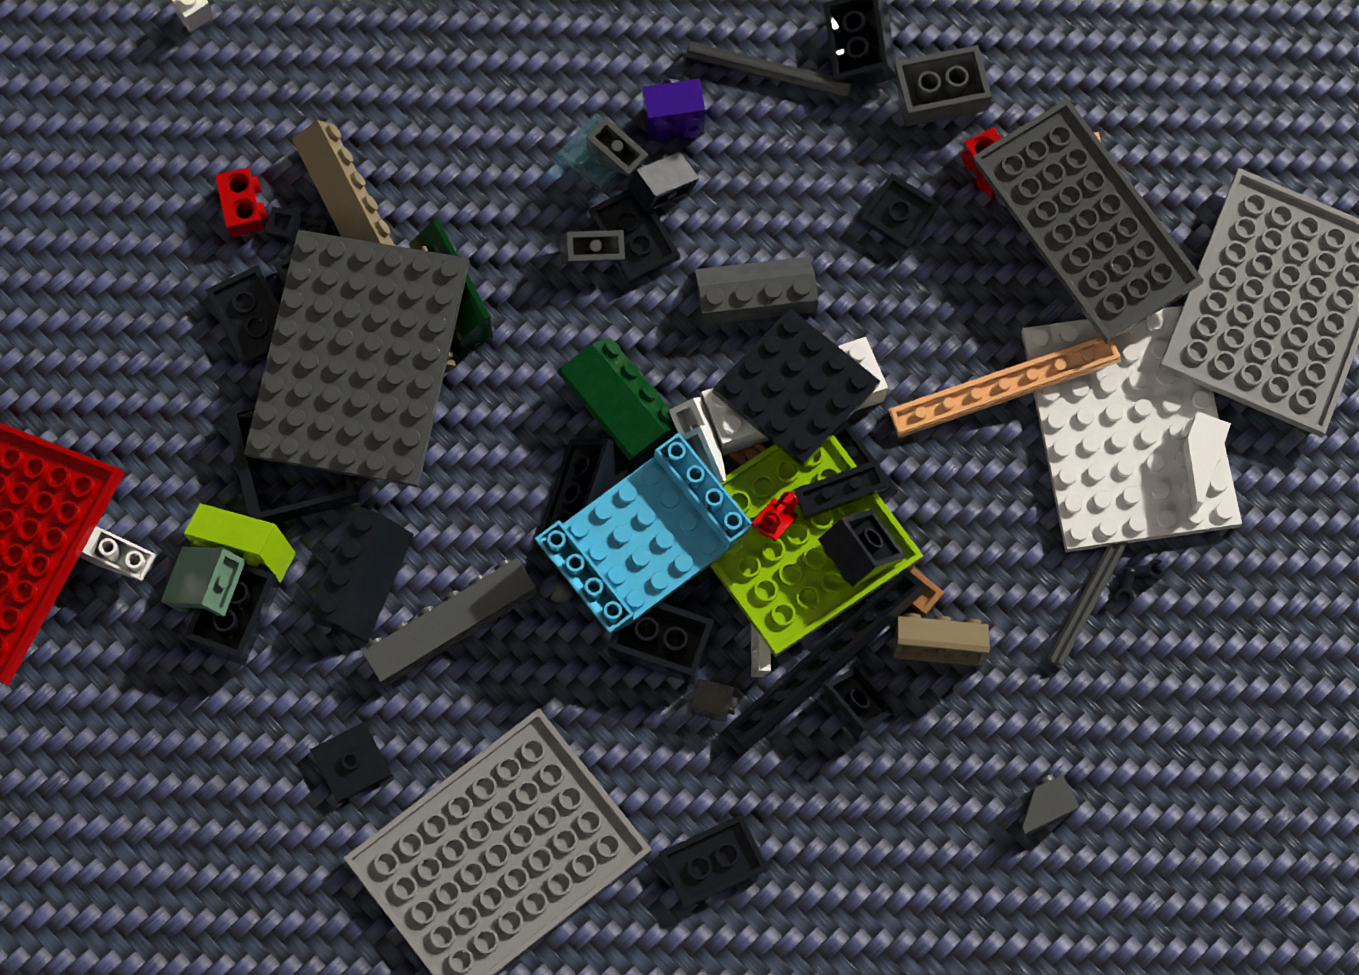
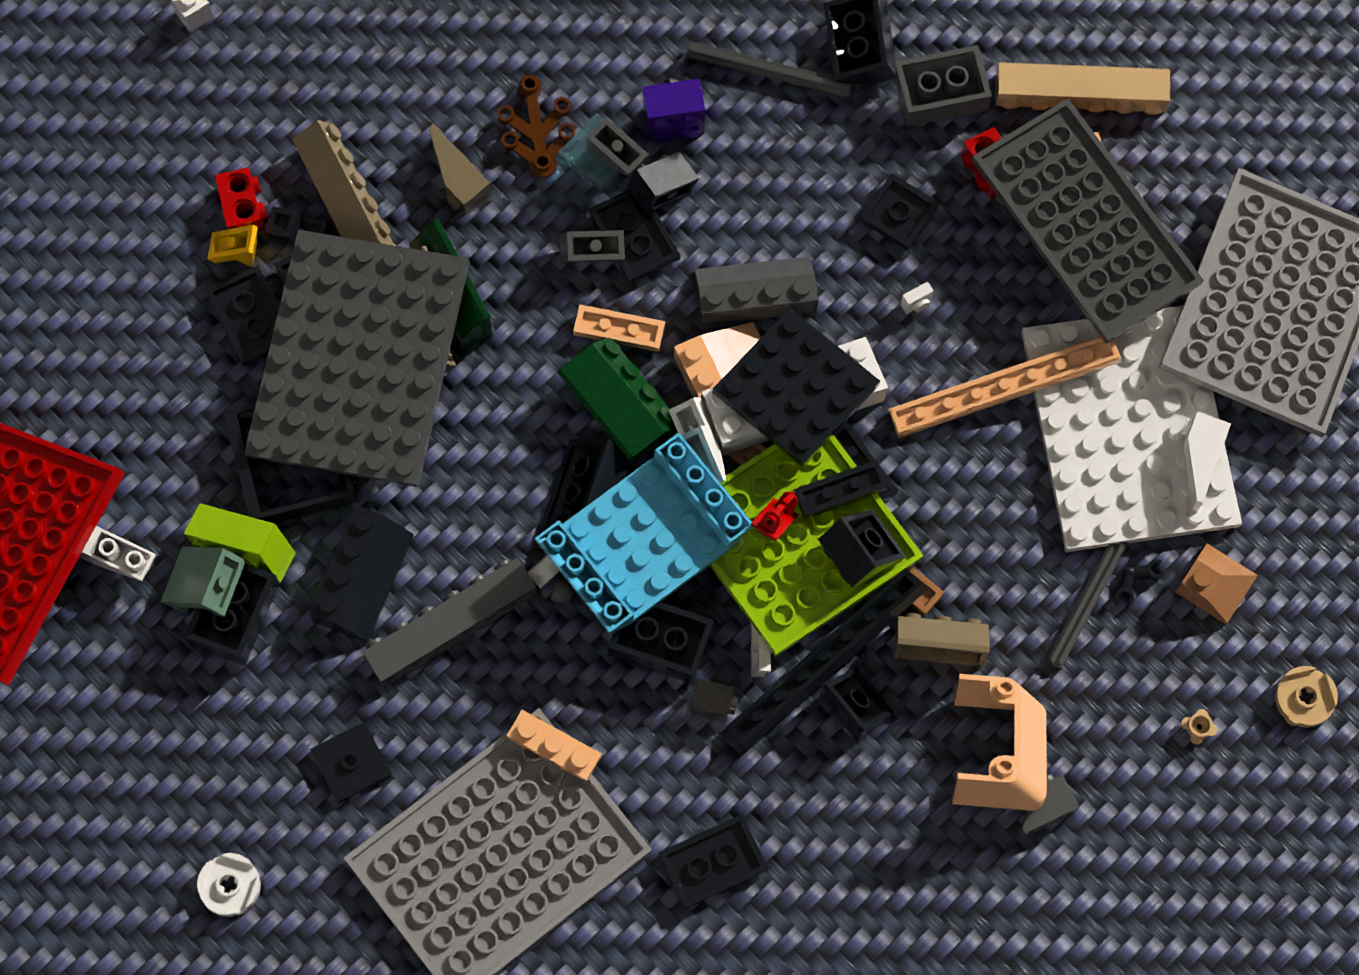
(222, 868): none -> white plate
(234, 245): none -> yellow slope
(461, 180): none -> dark tan slope
(536, 130): none -> reddish brown plant
(543, 571): none -> white piece
(554, 745): none -> light nougat plate
(620, 327): none -> light nougat plate
(712, 355): none -> light nougat slope
(917, 299): none -> white plate
(1011, 780): none -> light nougat windscreen
(1085, 86): none -> tan brick
(1202, 718): none -> tan plate
(1216, 583): none -> medium nougat slope
(1295, 710): none -> tan plate

